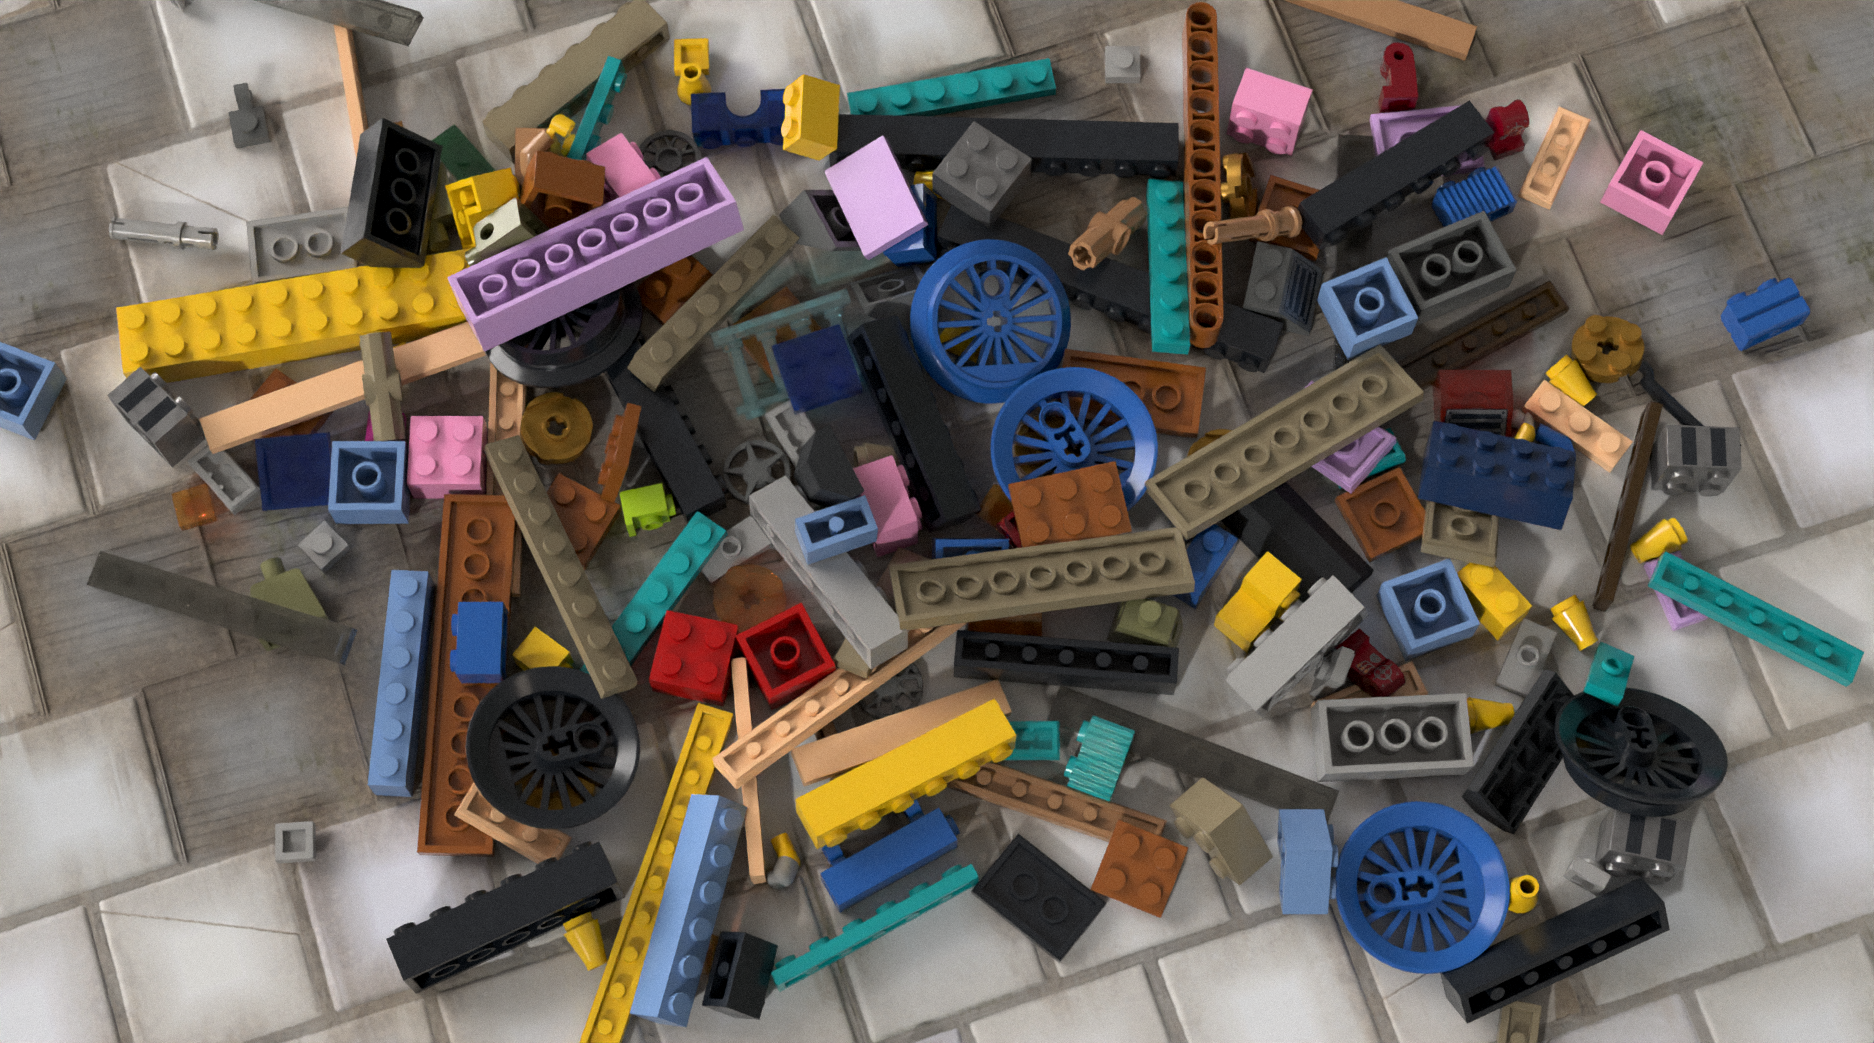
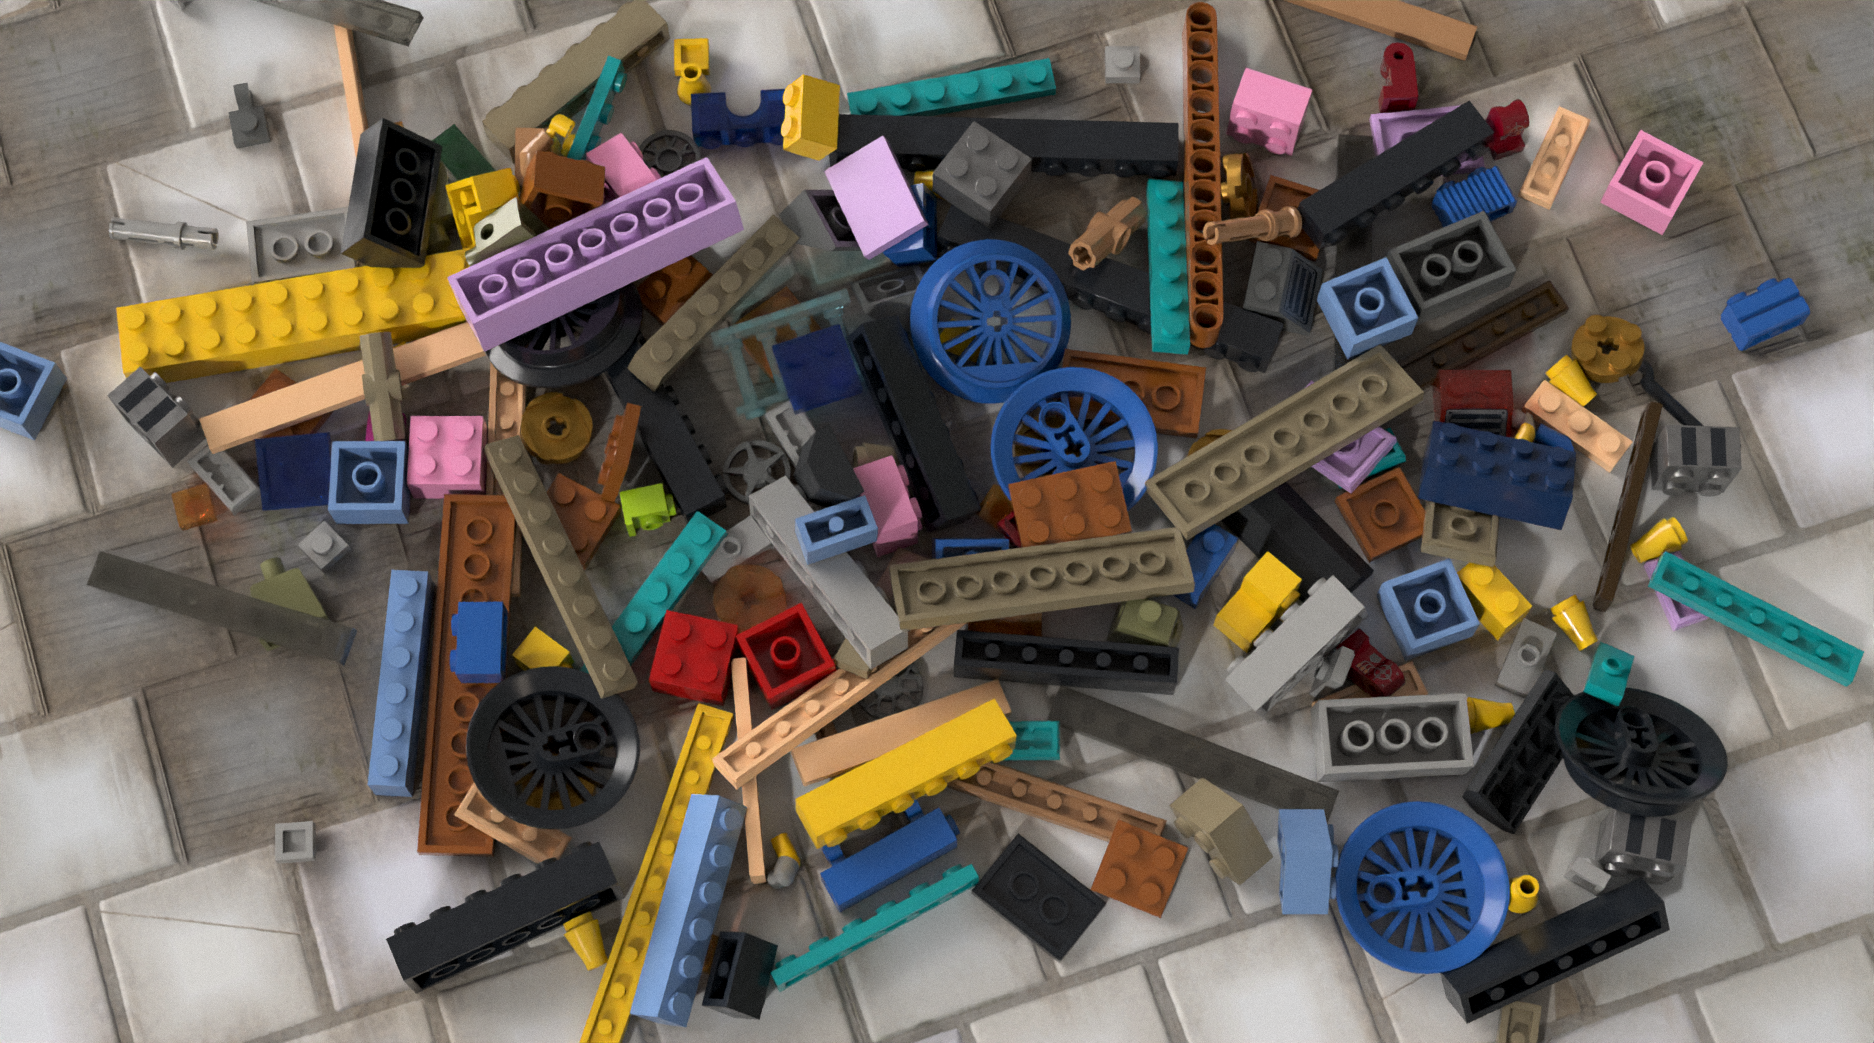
(1100, 757): teal brick -> none

